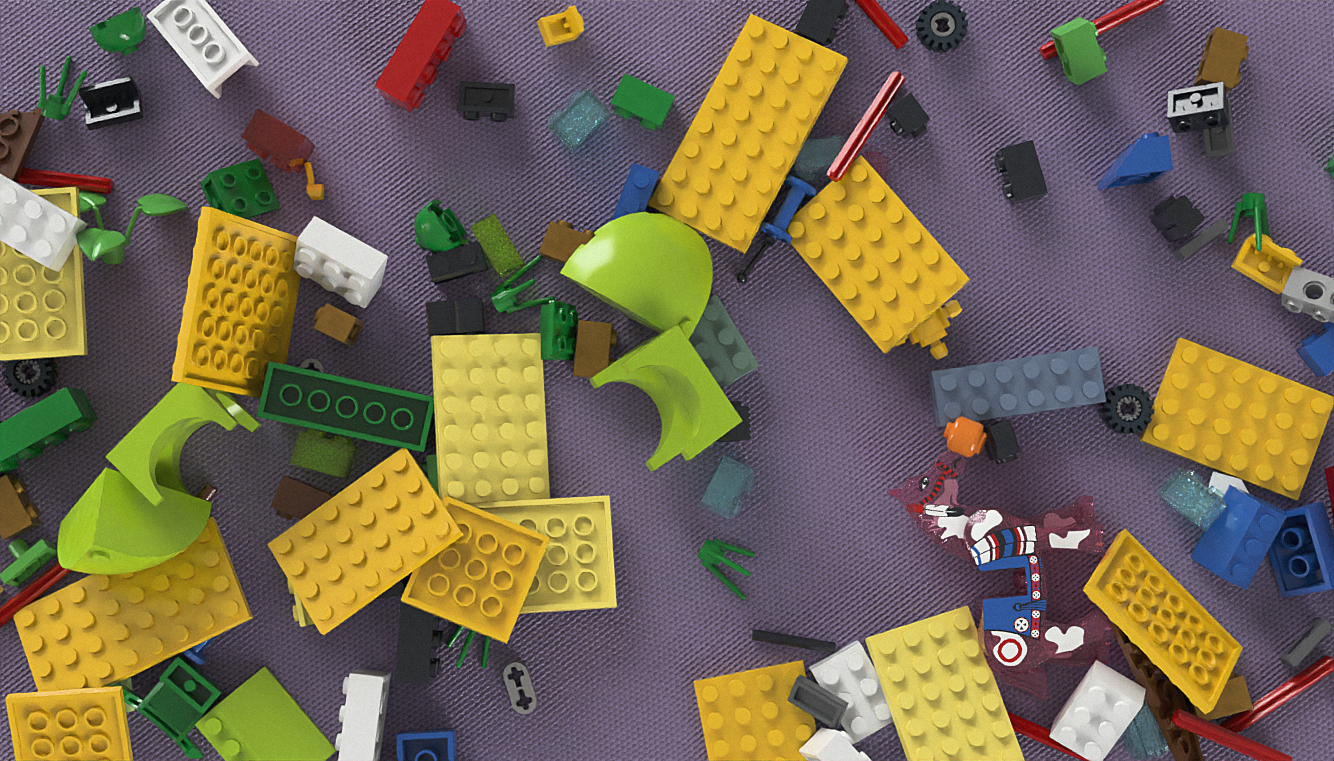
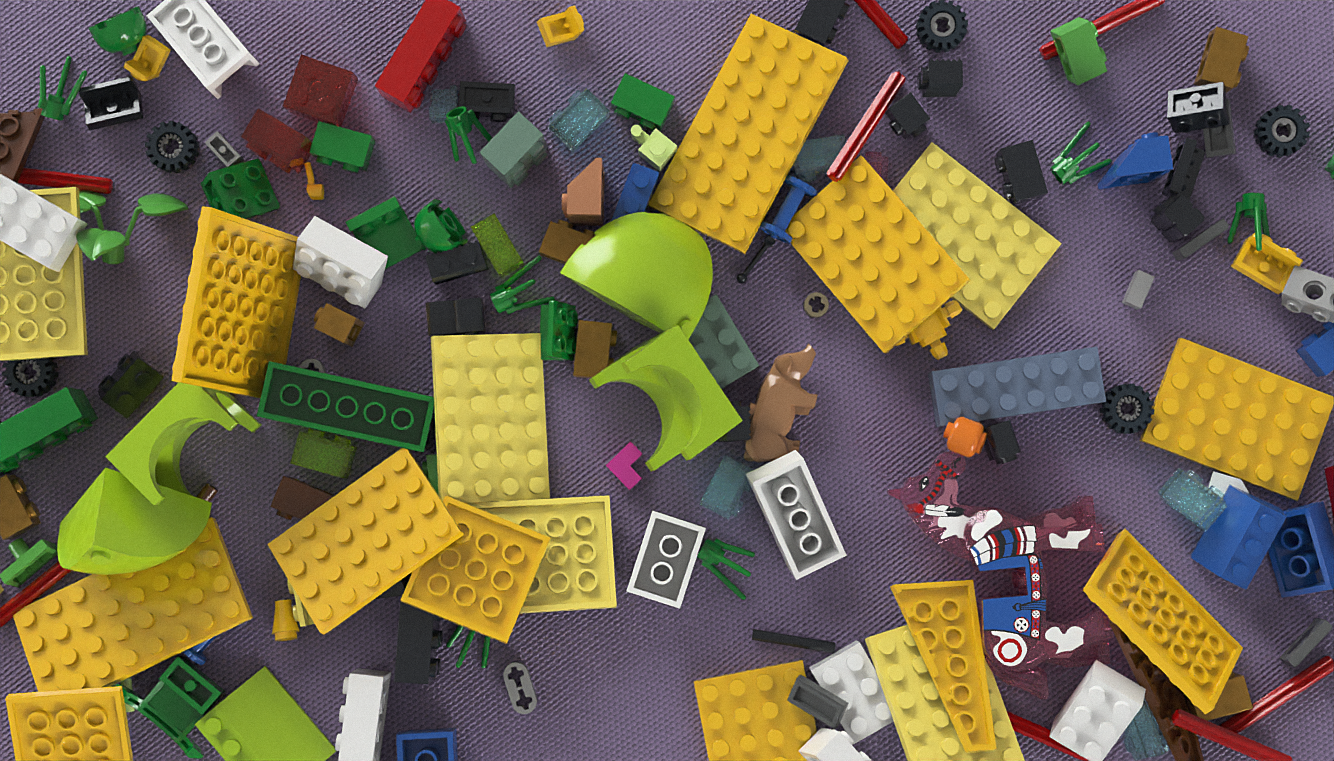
(129, 384): none -> black bracket
(148, 59): none -> yellow bracket
(162, 137): none -> black bush
(223, 150): none -> light grey piece
(284, 624): none -> yellow cone
(320, 91): none -> clear red brick
(342, 146): none -> green brick
(386, 230): none -> green bracket
(442, 102): none -> clear light blue panel
(461, 121): none -> green plant
(515, 150): none -> sand green brick
(585, 196): none -> nougat slope
(621, 465): none -> dark pink piece
(655, 148): none -> yellowish green brick
(666, 559): none -> white brick
(776, 406): none -> medium nougat animal
(796, 514): none -> white brick
(808, 308): none -> dark tan bush
(941, 78): none -> black brick
(950, 642): none -> yellow wing
(979, 231): none -> light yellow plate
(1065, 169): none -> green plant
(1138, 289): none -> light grey piece
(1185, 169): none -> black bracket
(1282, 145): none -> black bush

